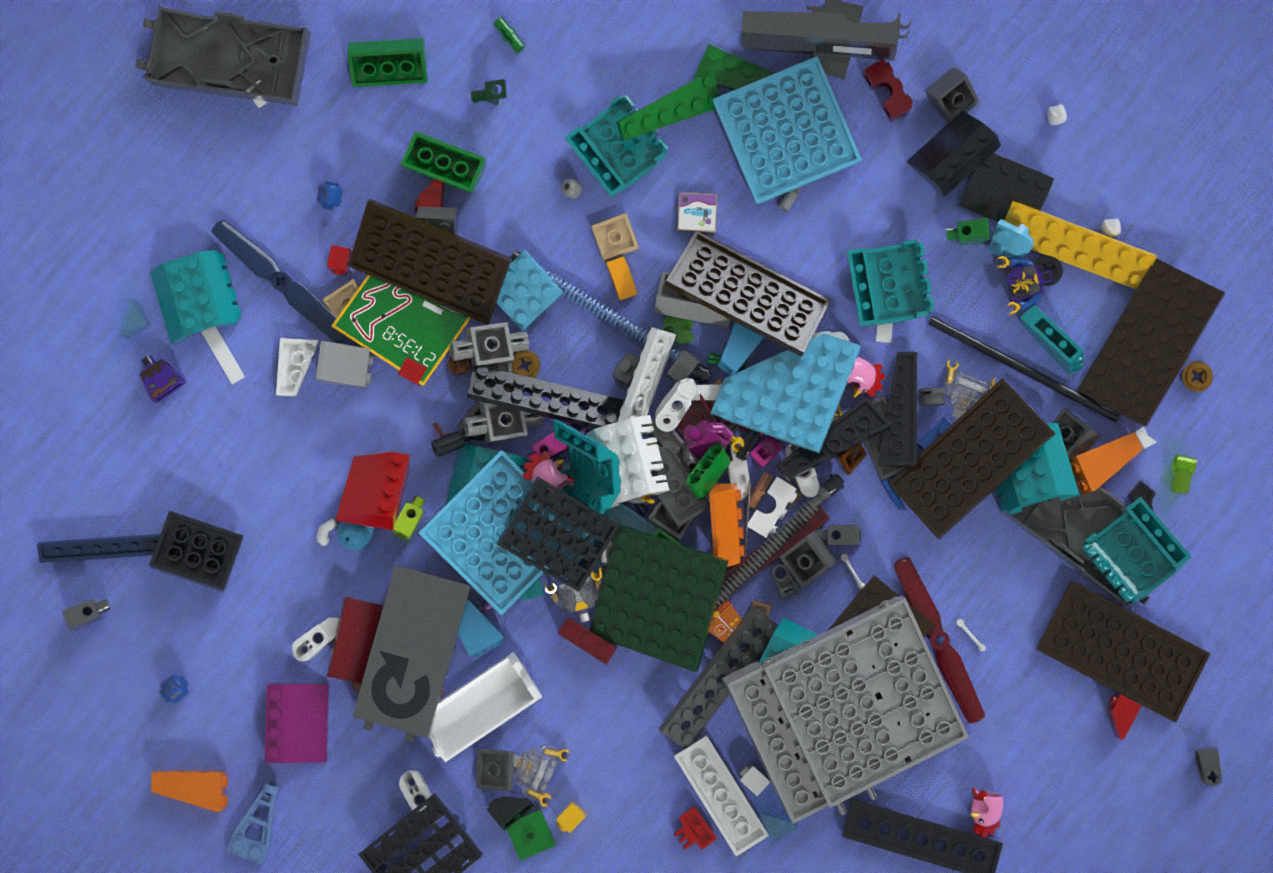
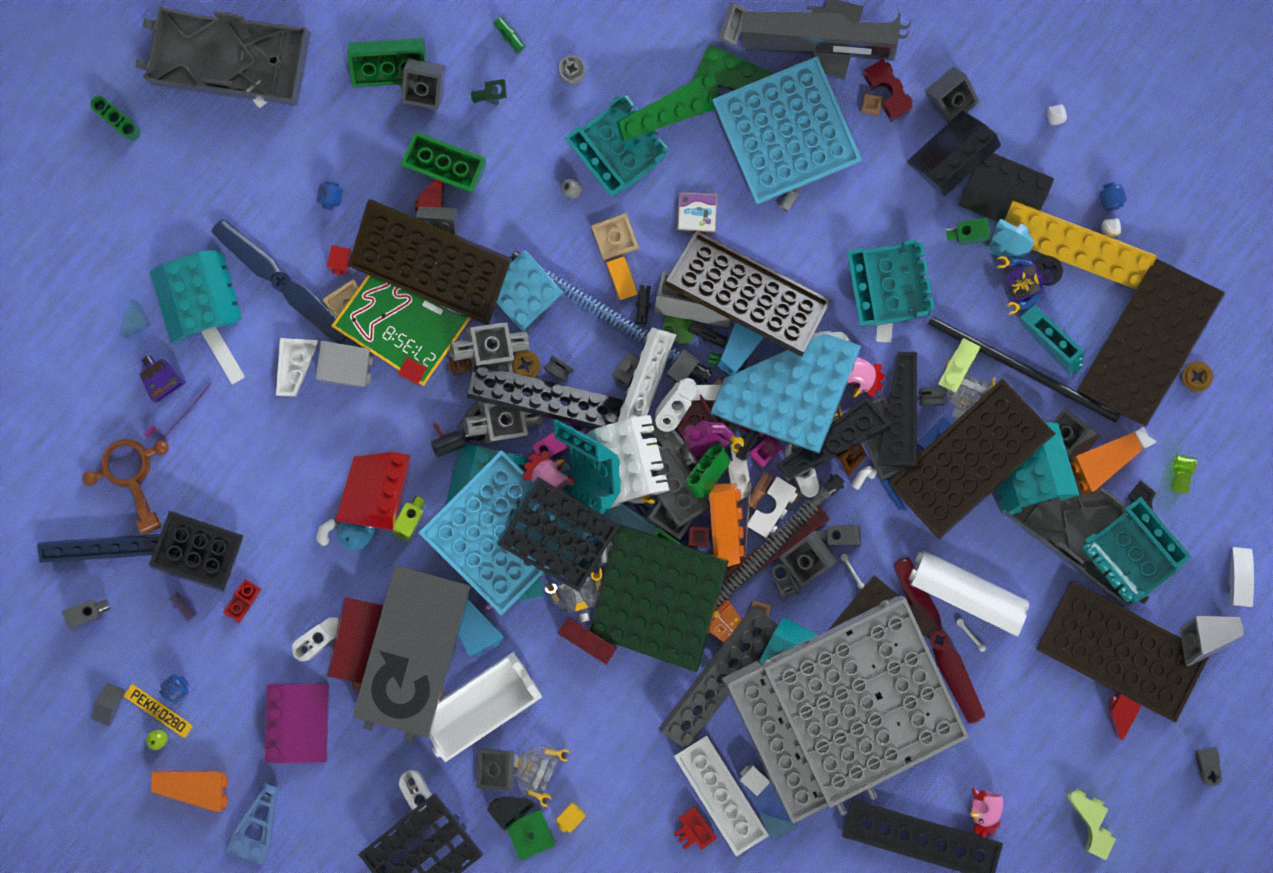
(107, 114): none -> green beam
(107, 704): none -> dark grey slope
(148, 521): none -> dark orange piece
(152, 428): none -> magenta piece
(156, 739): none -> lime piece
(158, 710): none -> yellow sticker
(182, 606): none -> clear purple pin
(242, 601): none -> red slope
(423, 84): none -> dark grey brick
(559, 372): none -> dark grey wheel
(572, 70): none -> light grey wheel
(643, 304): none -> black pin
(698, 537): none -> red brick
(719, 339): none -> black pin
(732, 24): none -> light grey plate
(861, 476): none -> white arm
(871, 104): none -> medium nougat tile
(959, 365): none -> yellowish green arch
(969, 592): none -> white cylinder
(1092, 814): none -> yellowish green arch
(1112, 196): none -> blue head
(1208, 635): none -> light grey slope
(1241, 577): none -> white slope

